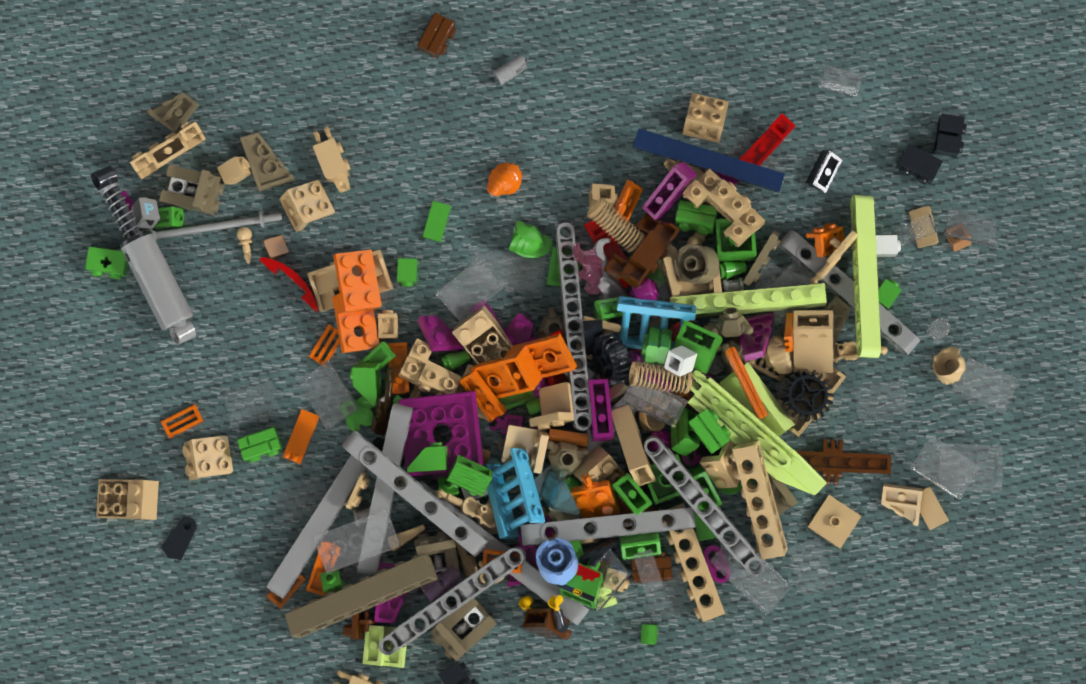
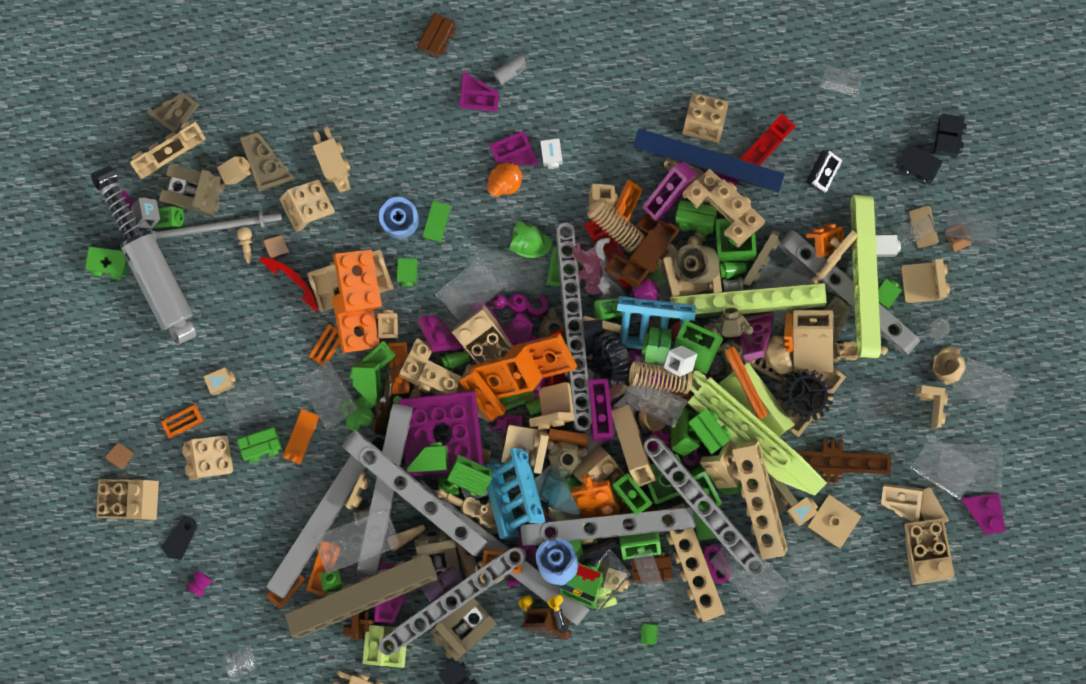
(119, 456): none -> medium nougat slope
(199, 583): none -> magenta wheel
(220, 381): none -> tan brick
(241, 661): none -> clear wheel
(389, 213): none -> light blue brick
(477, 95): none -> magenta wing
(514, 150): none -> magenta wing
(519, 303): none -> magenta piece
(551, 153): none -> white brick
(802, 511): none -> tan brick
(925, 282): none -> tan bracket
(928, 552): none -> tan slope
(939, 399): none -> tan bracket
(986, 512): none -> magenta wing

